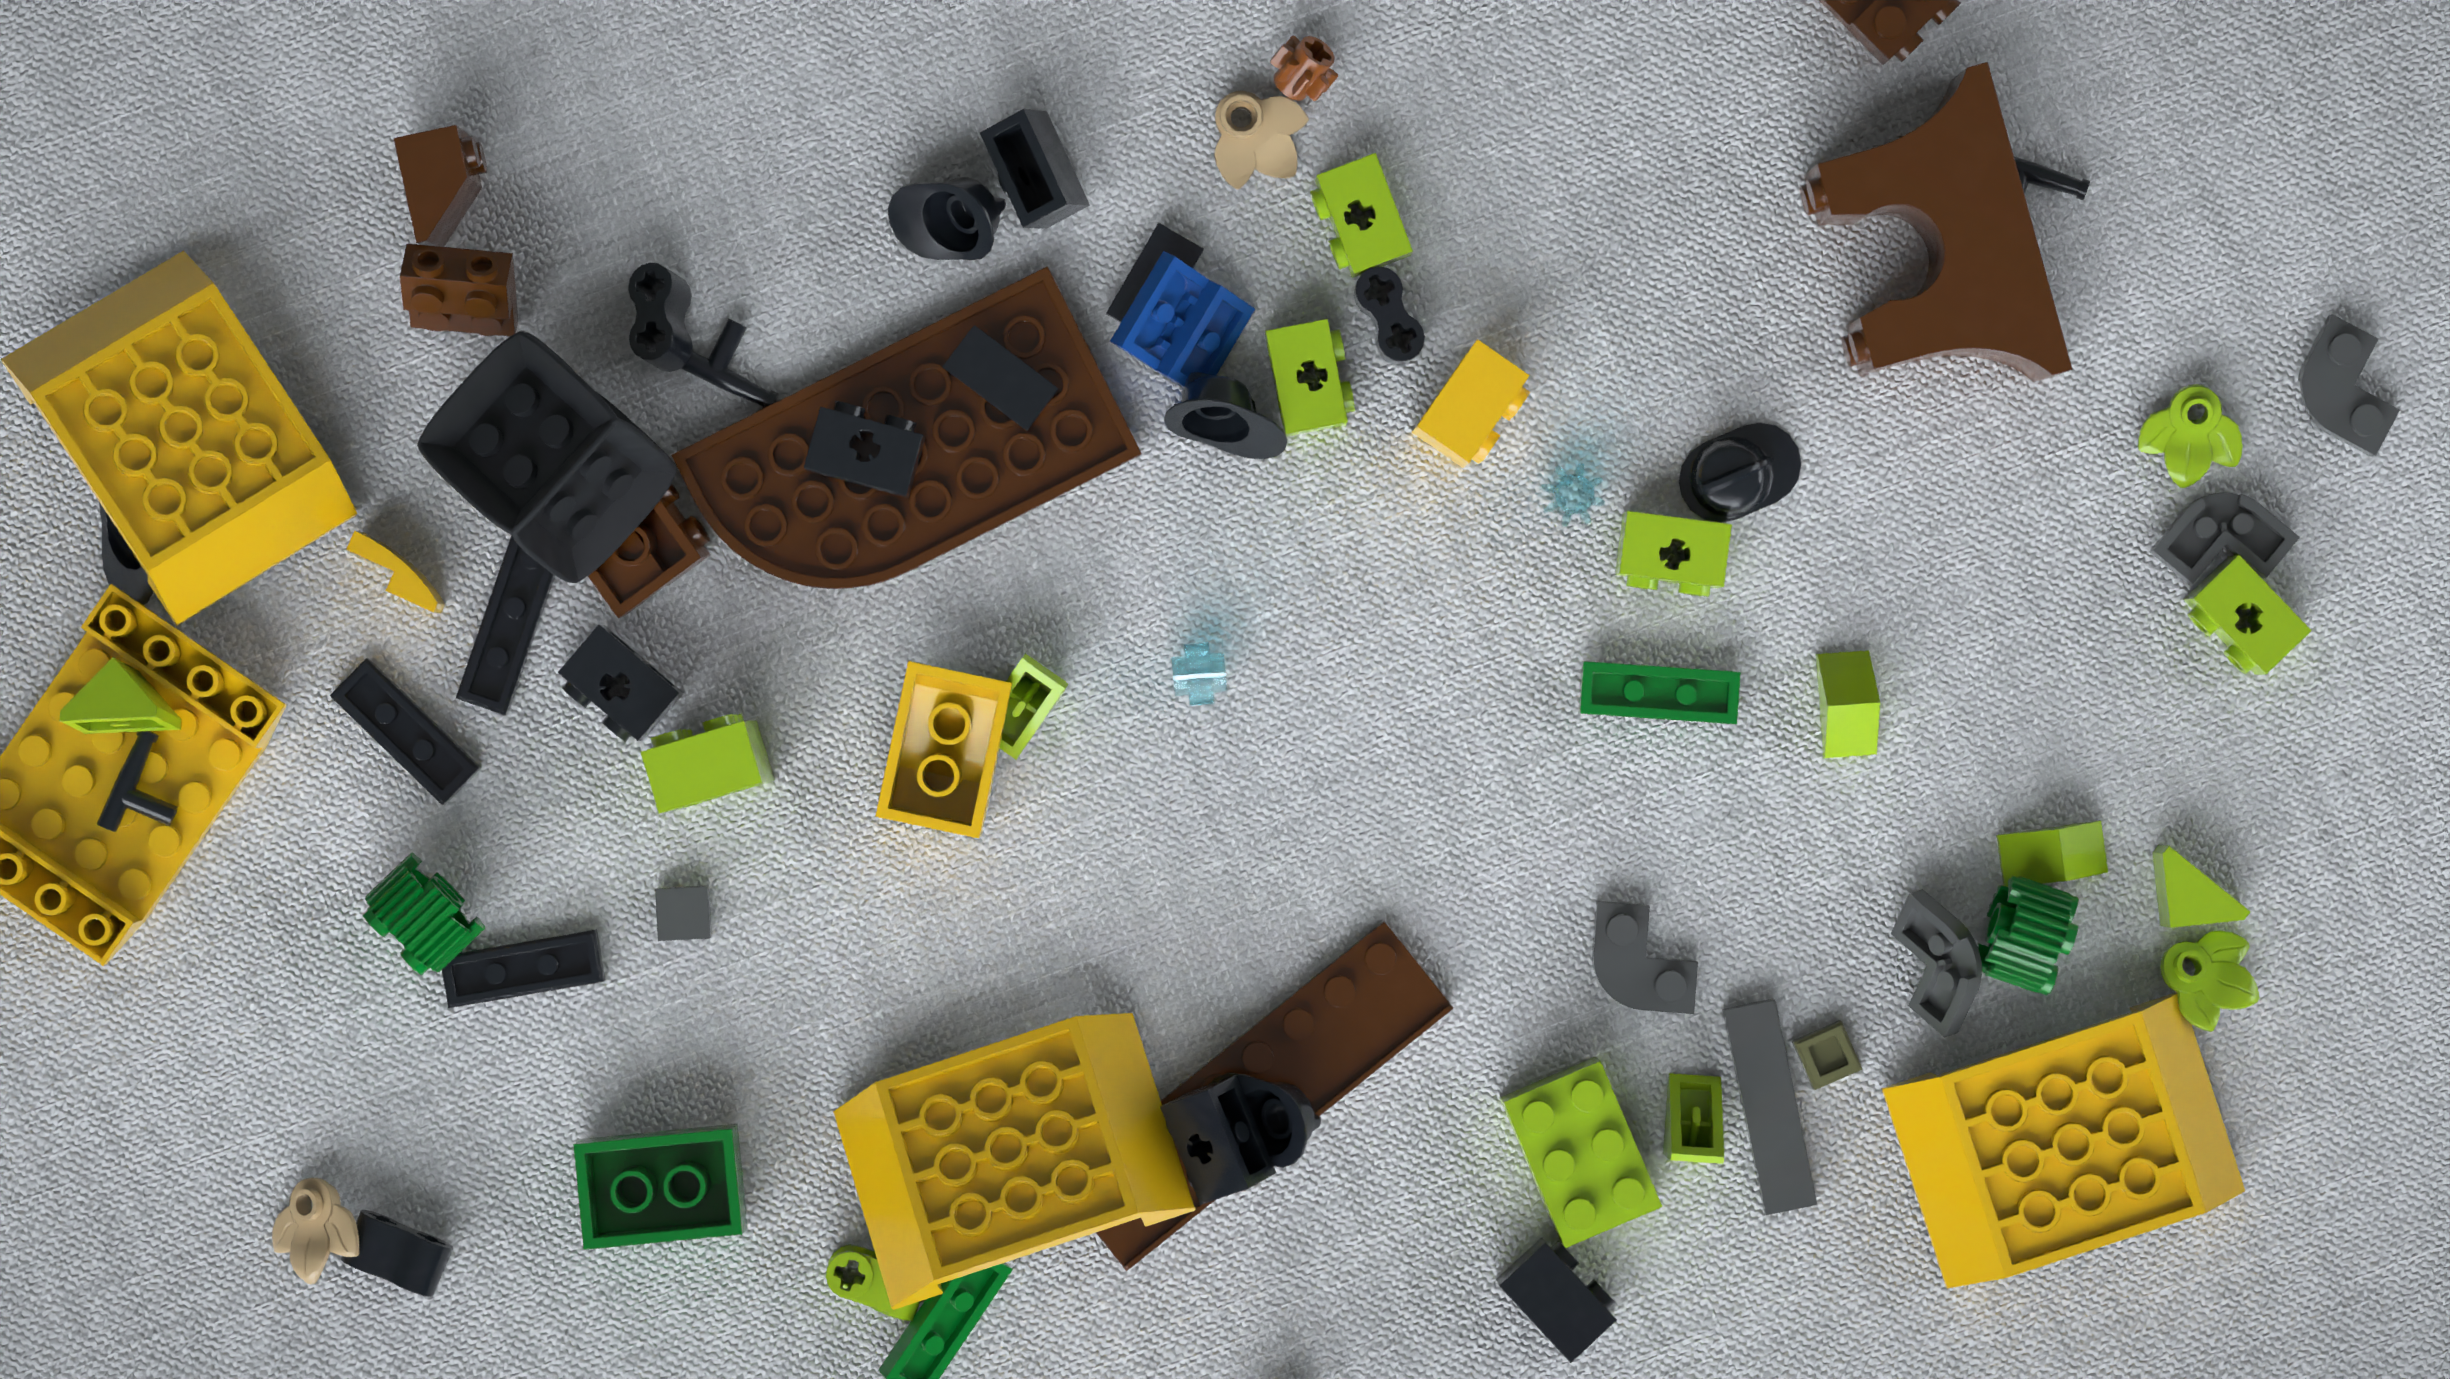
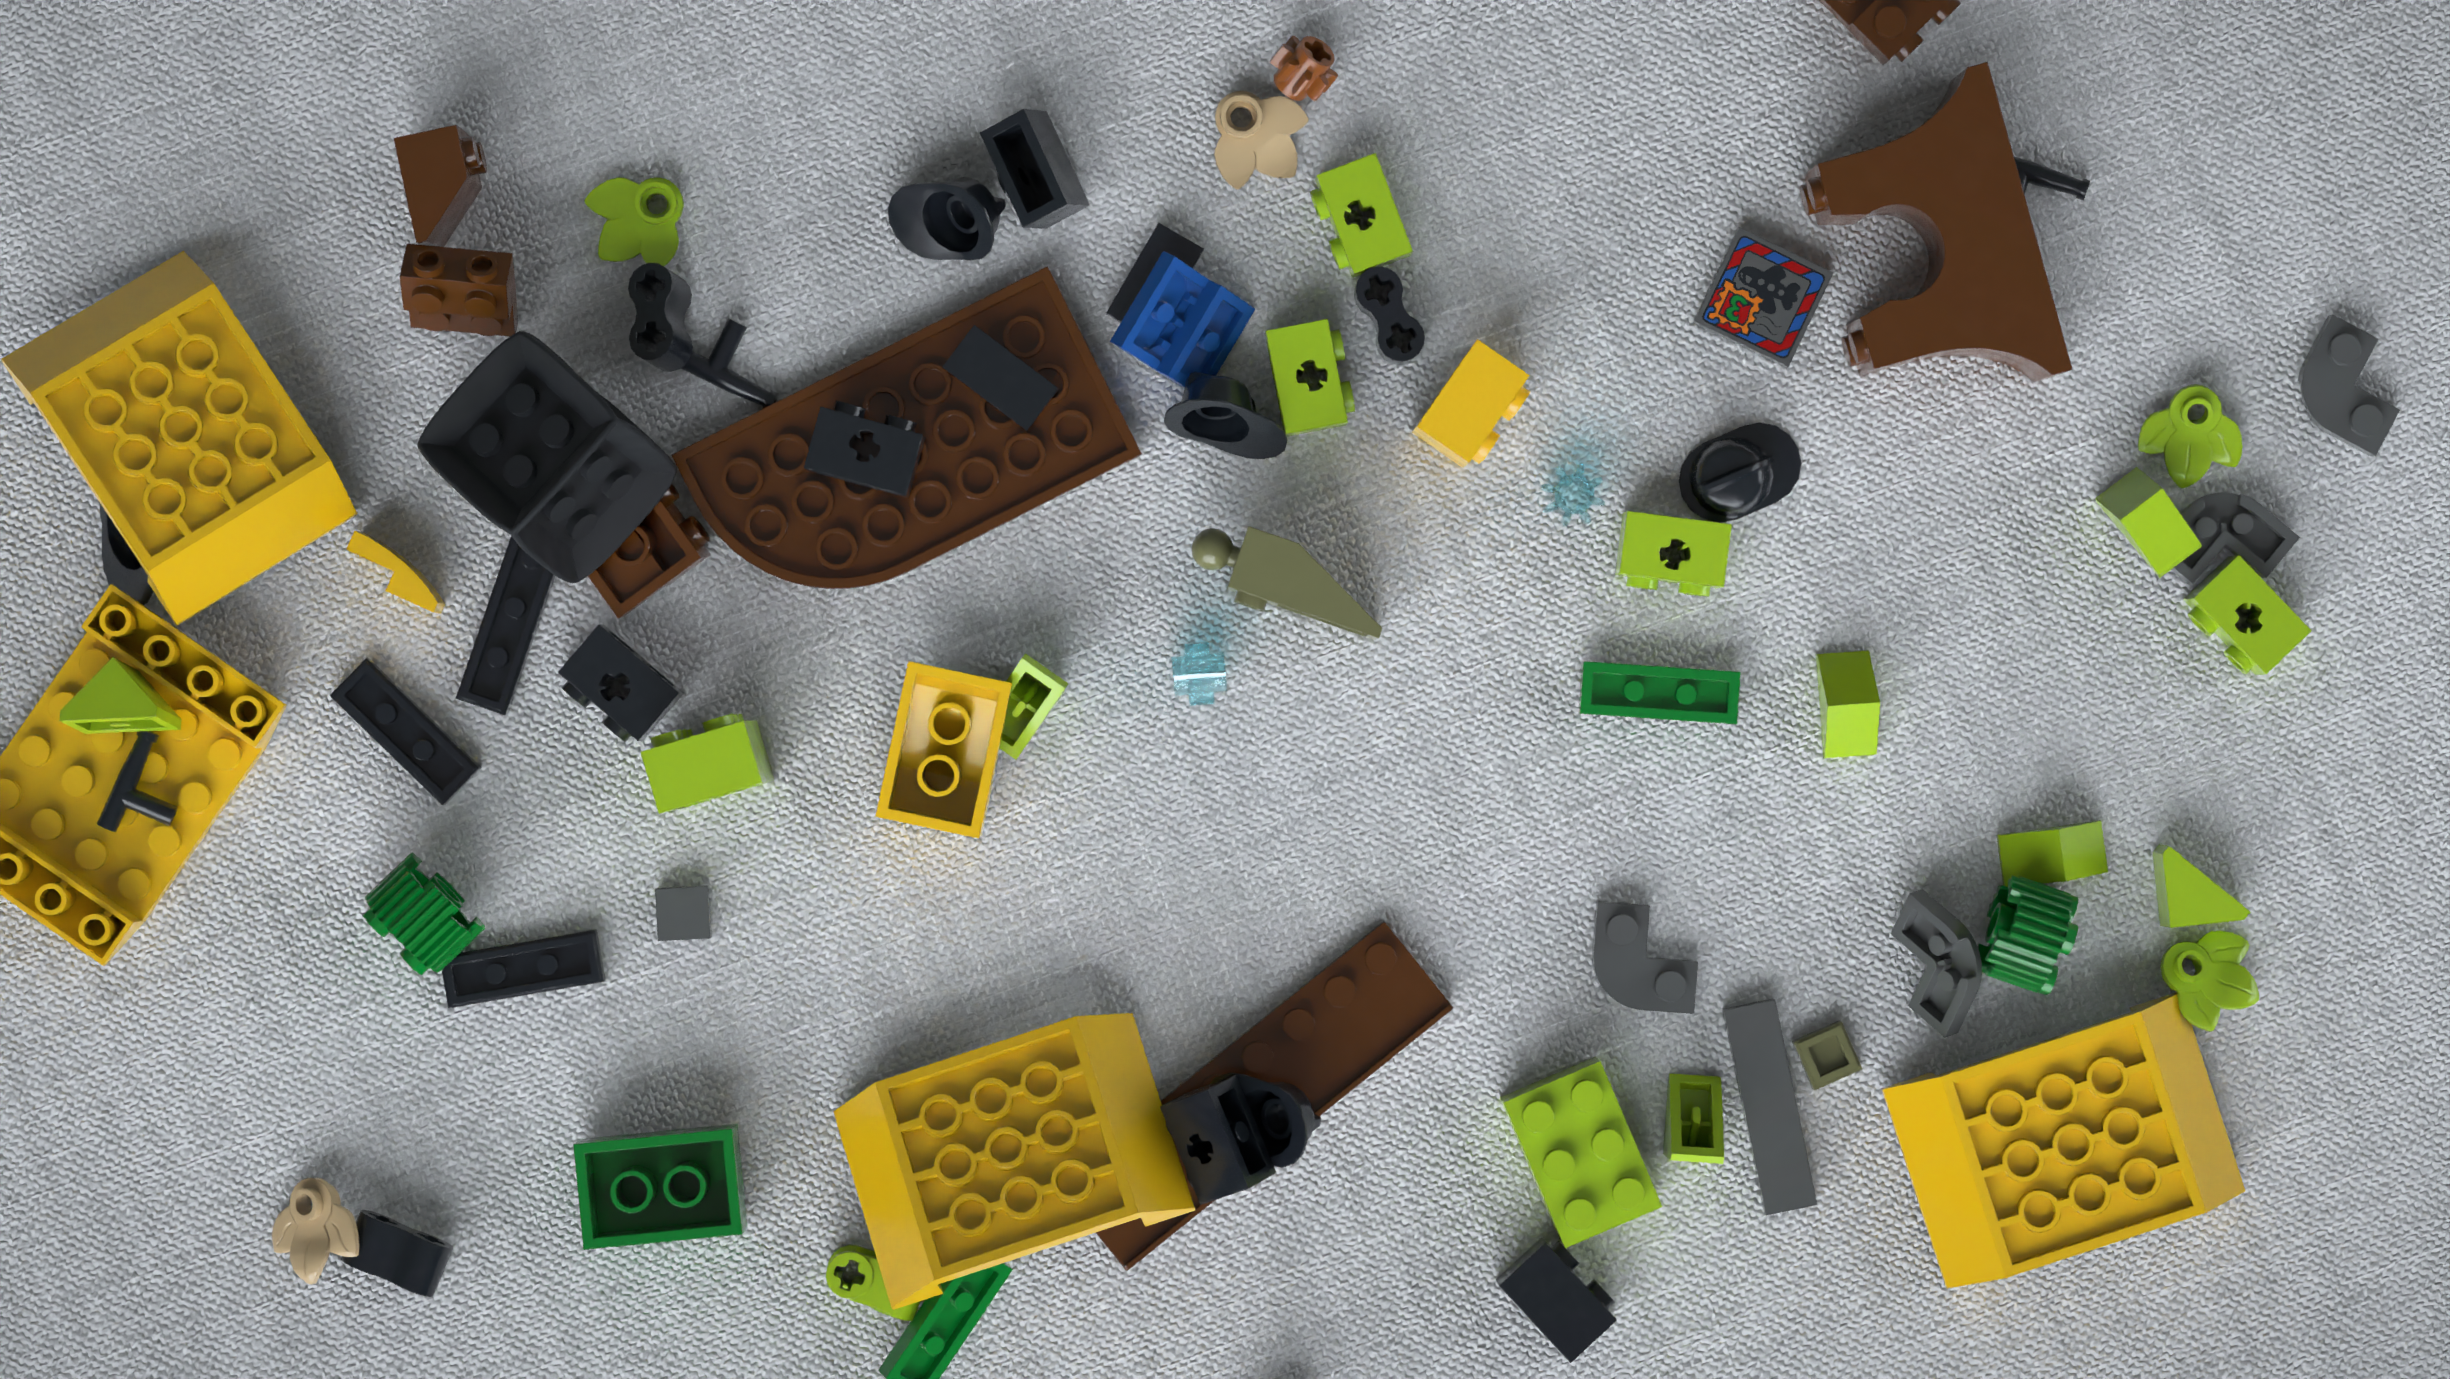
(631, 225): none -> lime plate
(1282, 575): none -> olive slope
(1763, 297): none -> tile
(2149, 521): none -> lime slope

